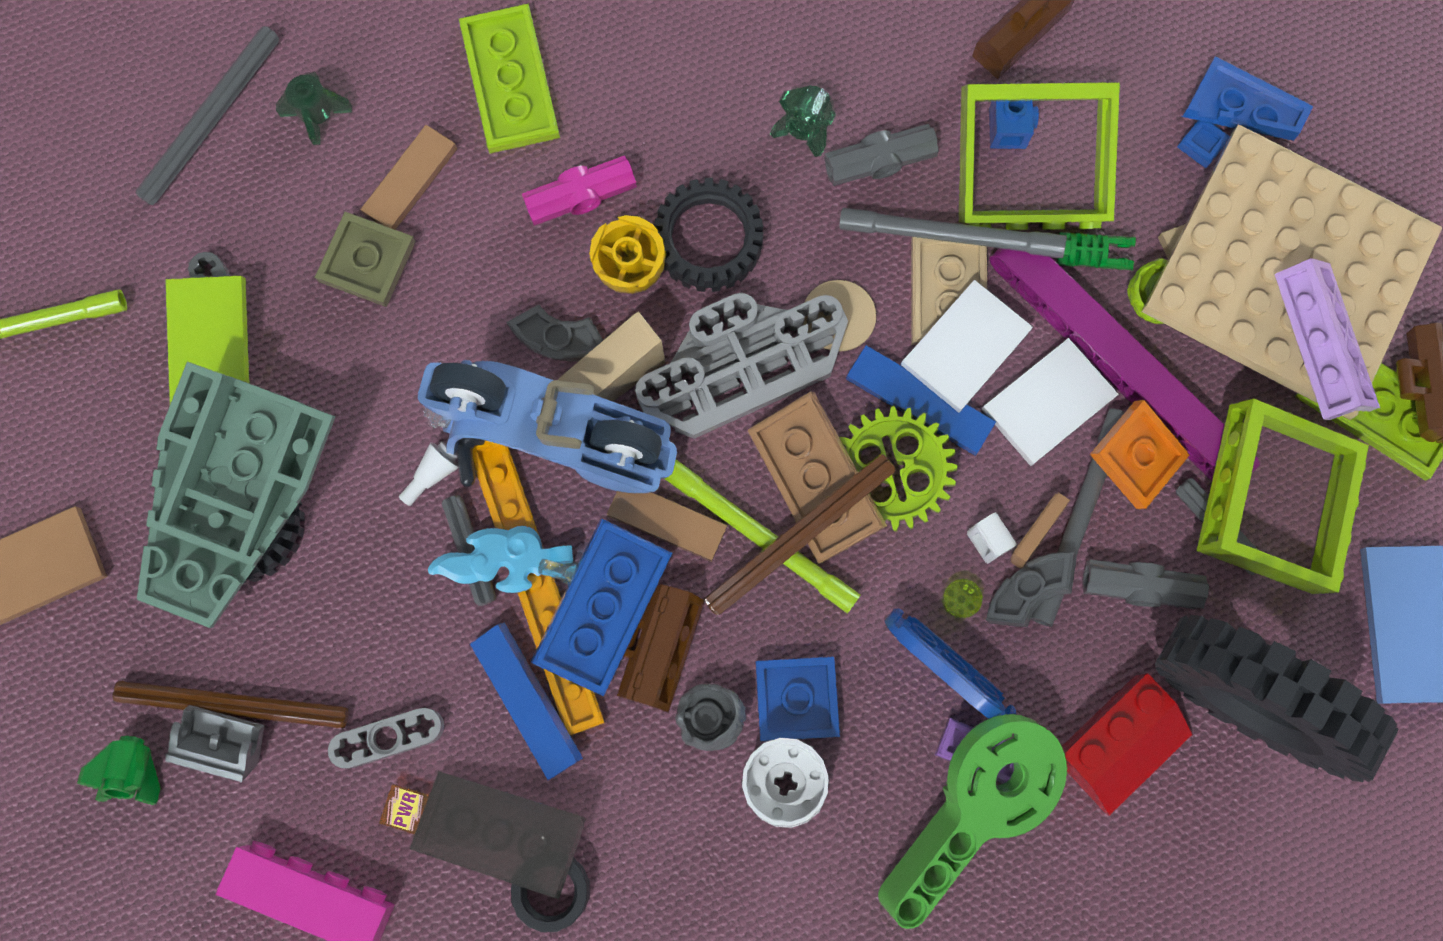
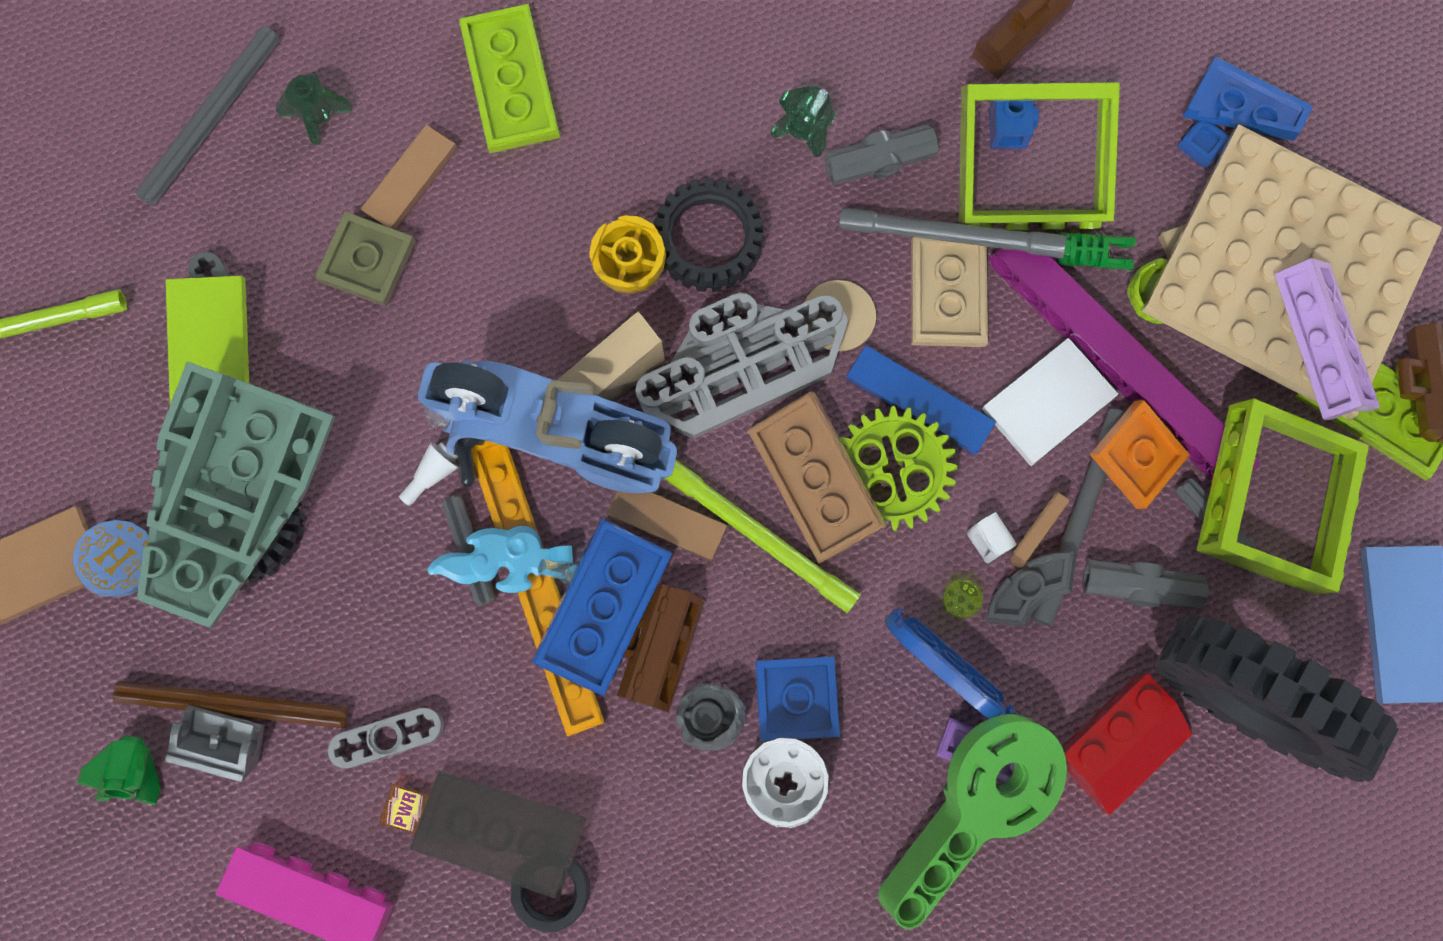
(110, 558): none -> medium blue tile
(526, 701): blue tile -> none
(555, 337): dark grey tile -> none
(579, 190): dark pink piece -> none
(800, 534): reddish brown axle -> none
(966, 346): white tile -> none

